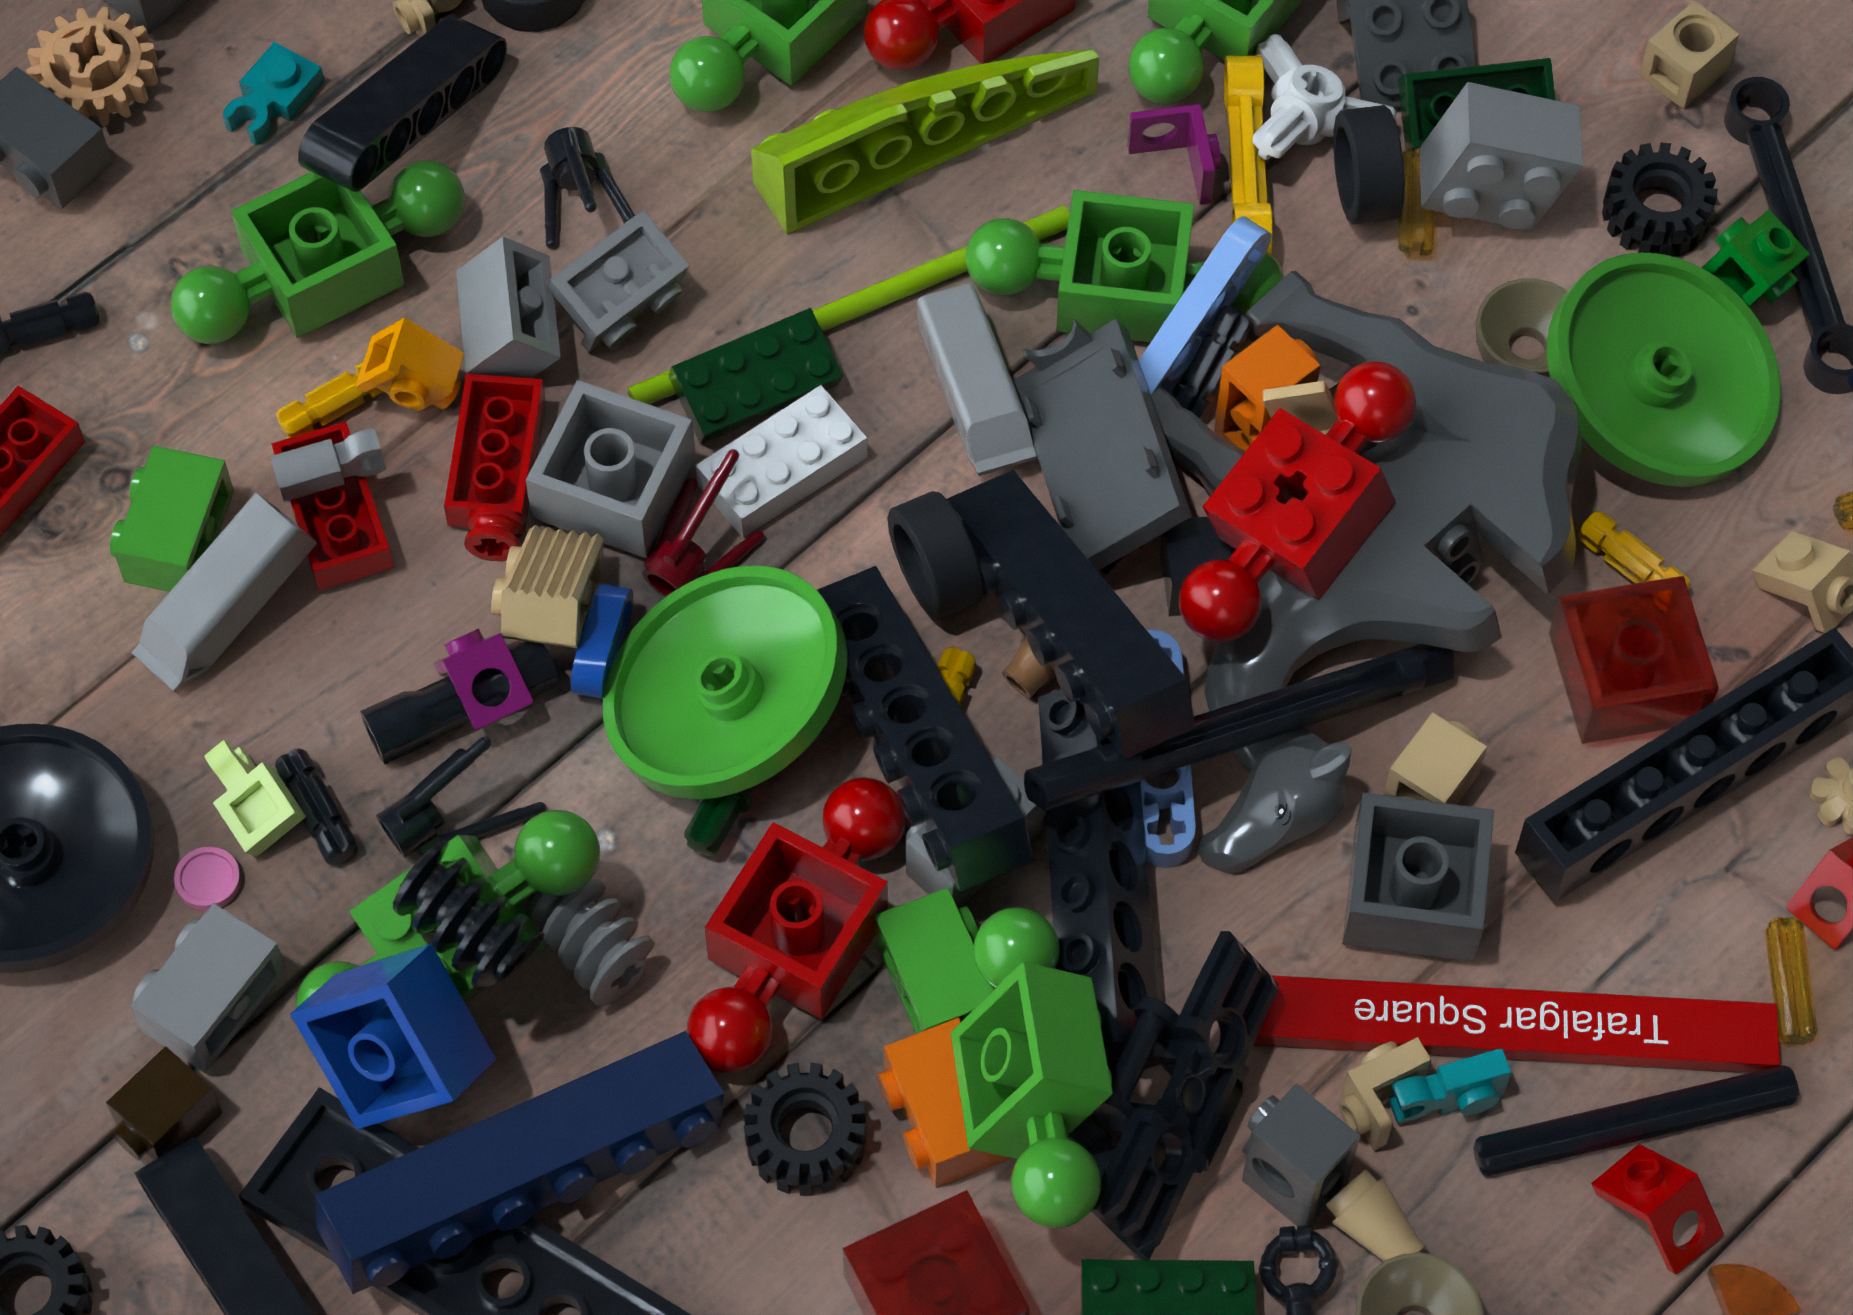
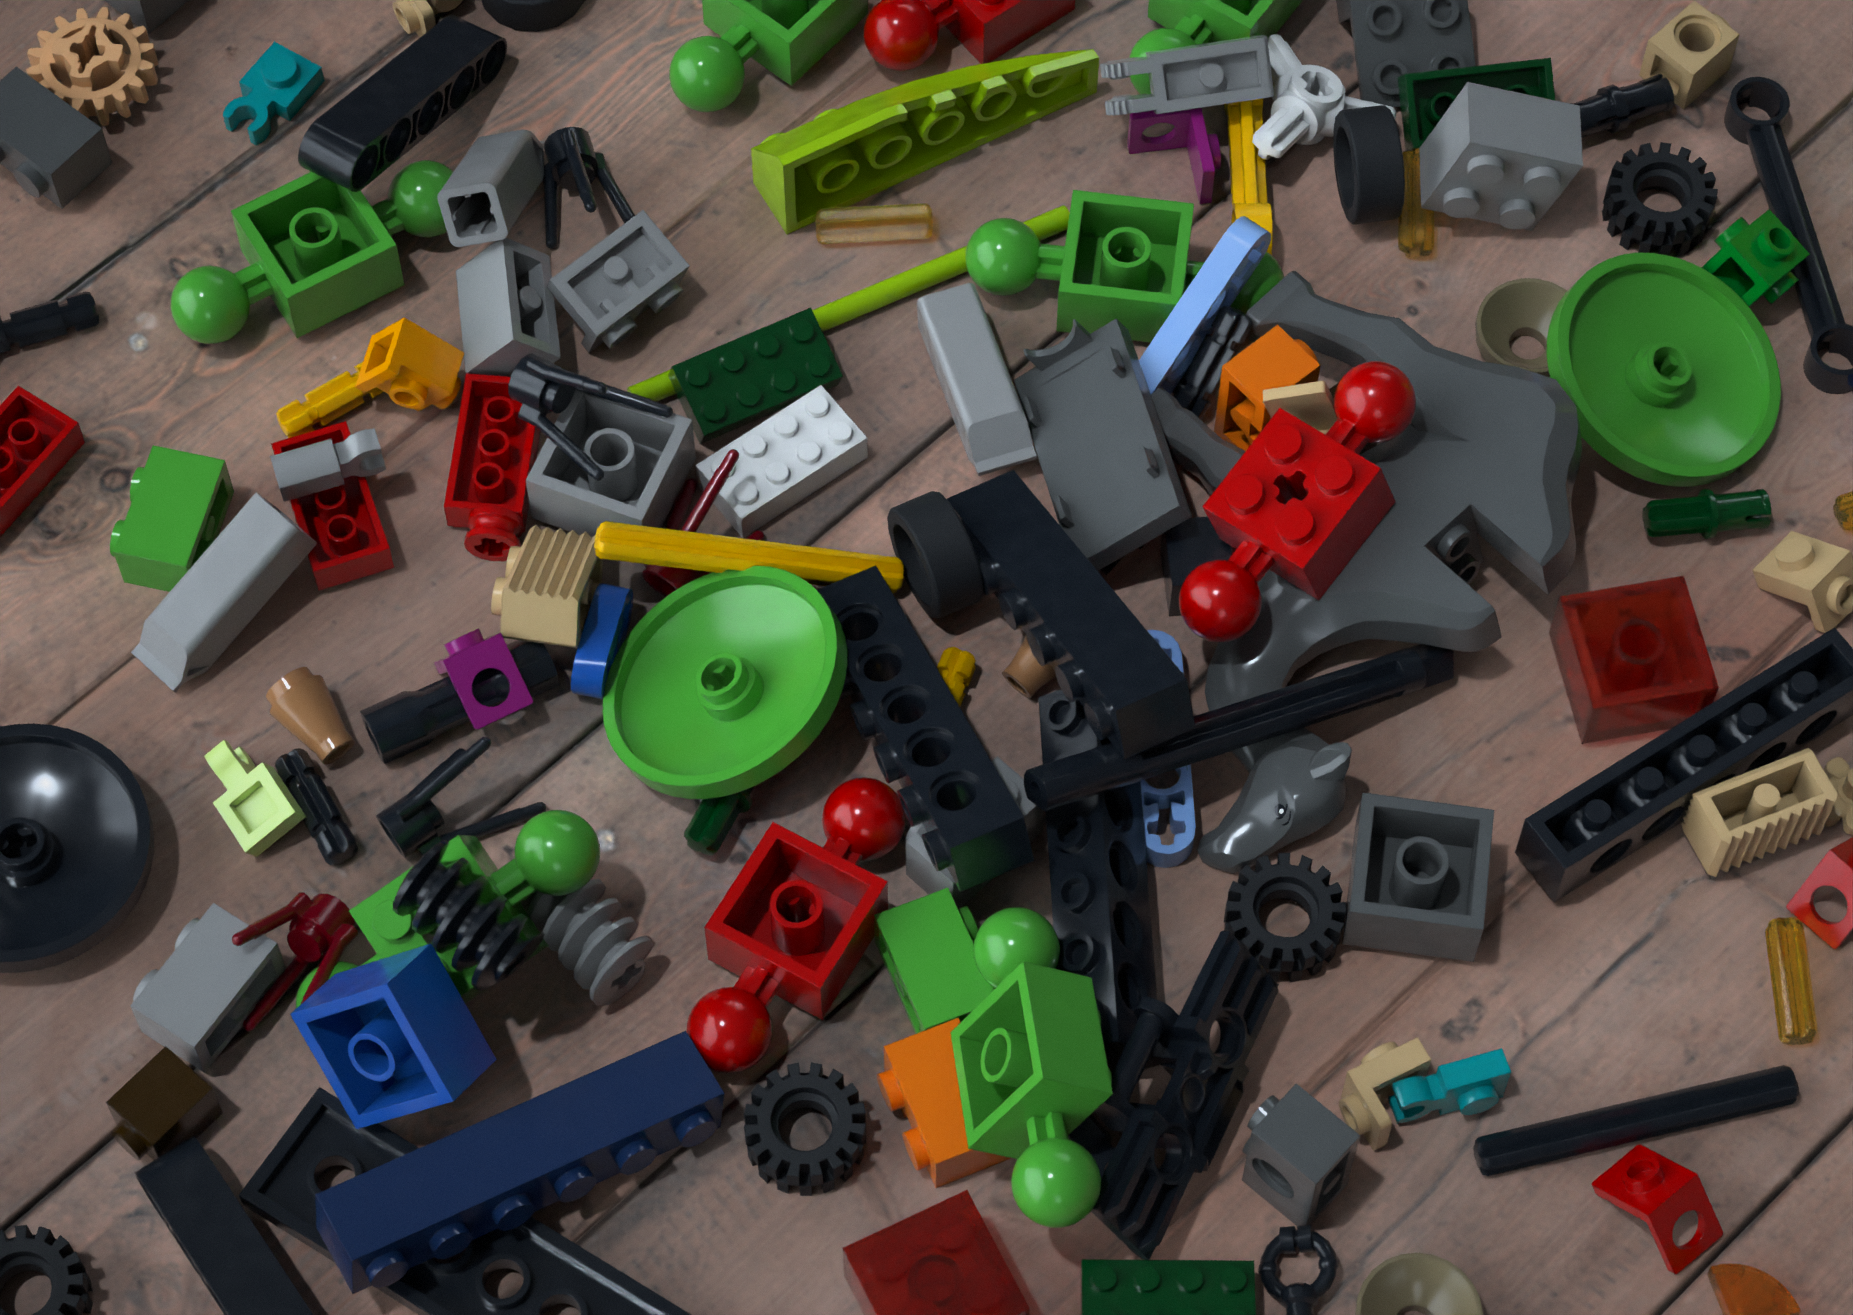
(207, 878): bright pink piece -> none
(308, 711): none -> medium nougat cone
(317, 931): none -> dark red plant
(491, 187): none -> light grey piece
(549, 388): none -> black plant
(721, 553): none -> yellow axle
(874, 223): none -> clear yellow axle
(1195, 76): none -> light grey hinge
(1291, 883): none -> black tyre
(1374, 1218): tan cone -> none
(1437, 763): tan brick -> none
(1524, 1024): red tile -> none
(1617, 107): none -> black pin
(1625, 550): yellow axle -> none
(1707, 513): none -> dark green axle
(1759, 811): none -> tan brick

